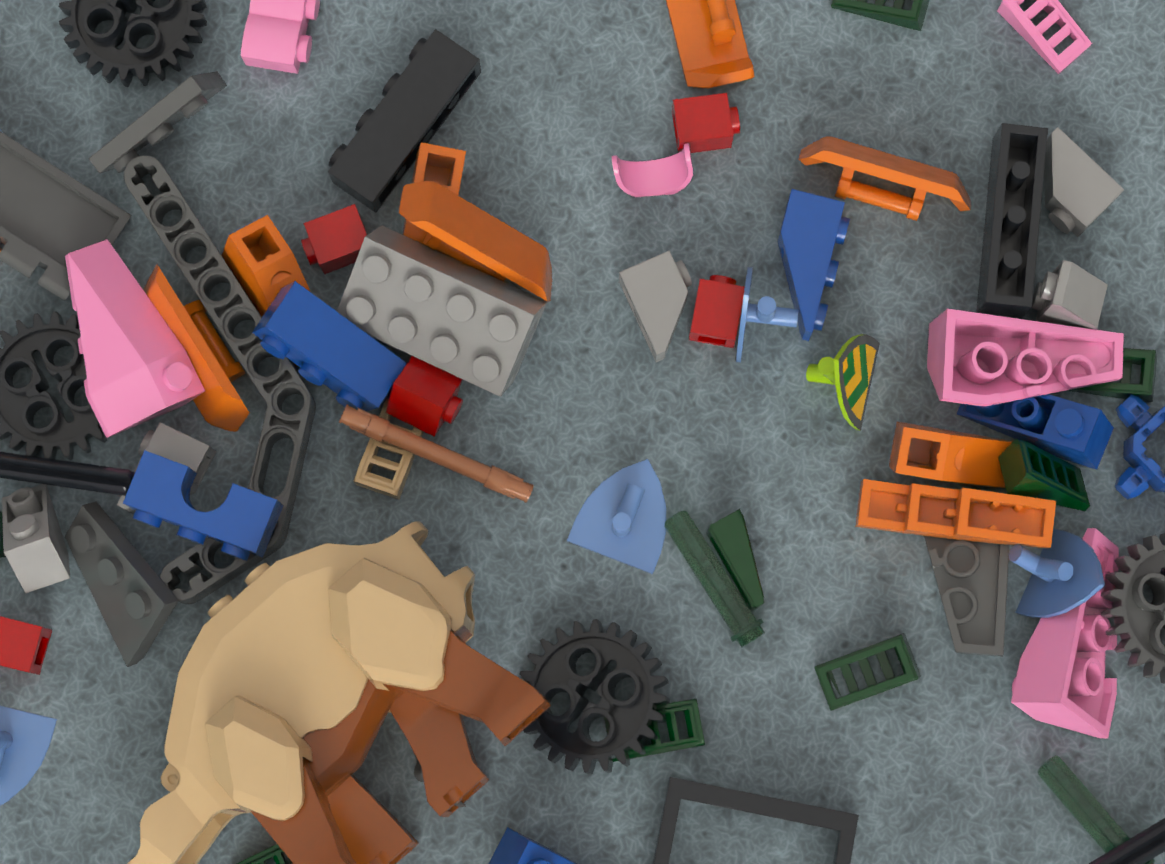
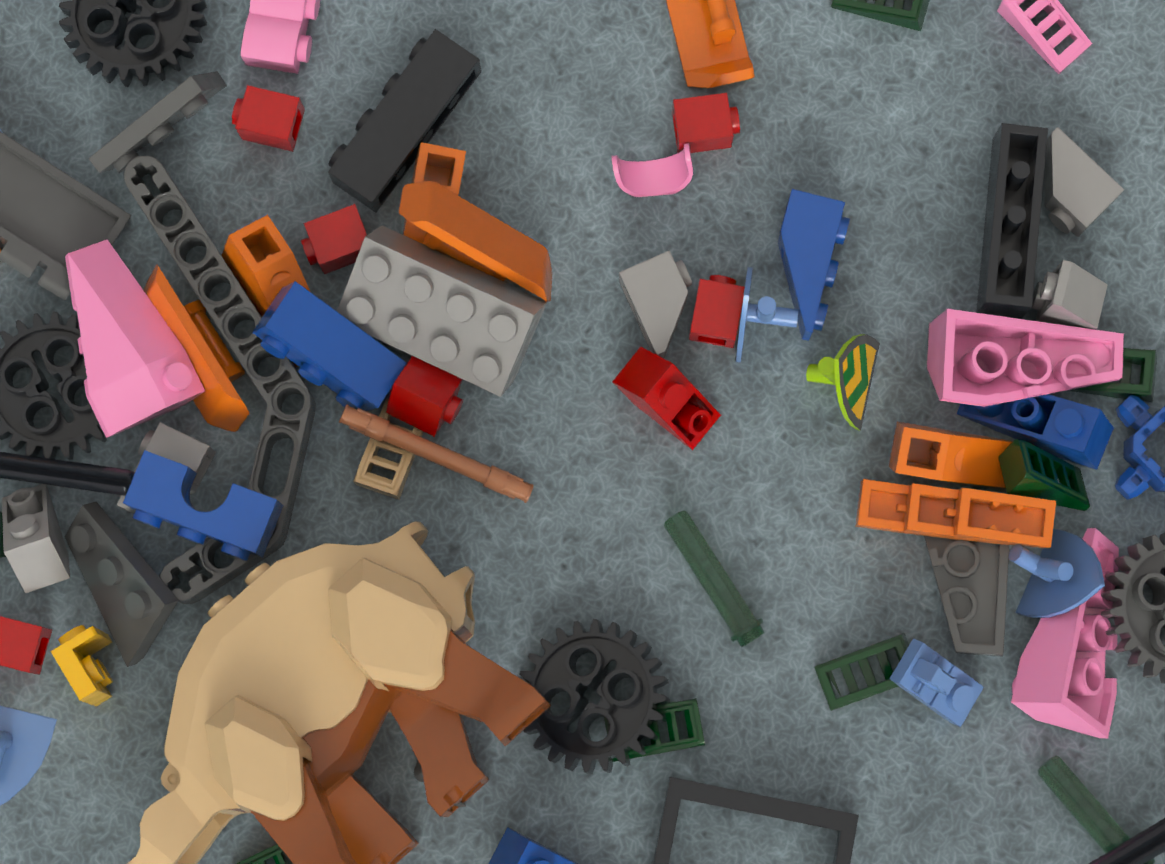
(84, 674): none -> yellow bracket
(268, 118): none -> red brick
(624, 518): medium blue shield -> none
(666, 396): none -> red slope
(734, 548): dark green slope -> none
(888, 167): orange piece -> none
(936, 682): none -> medium blue hinge

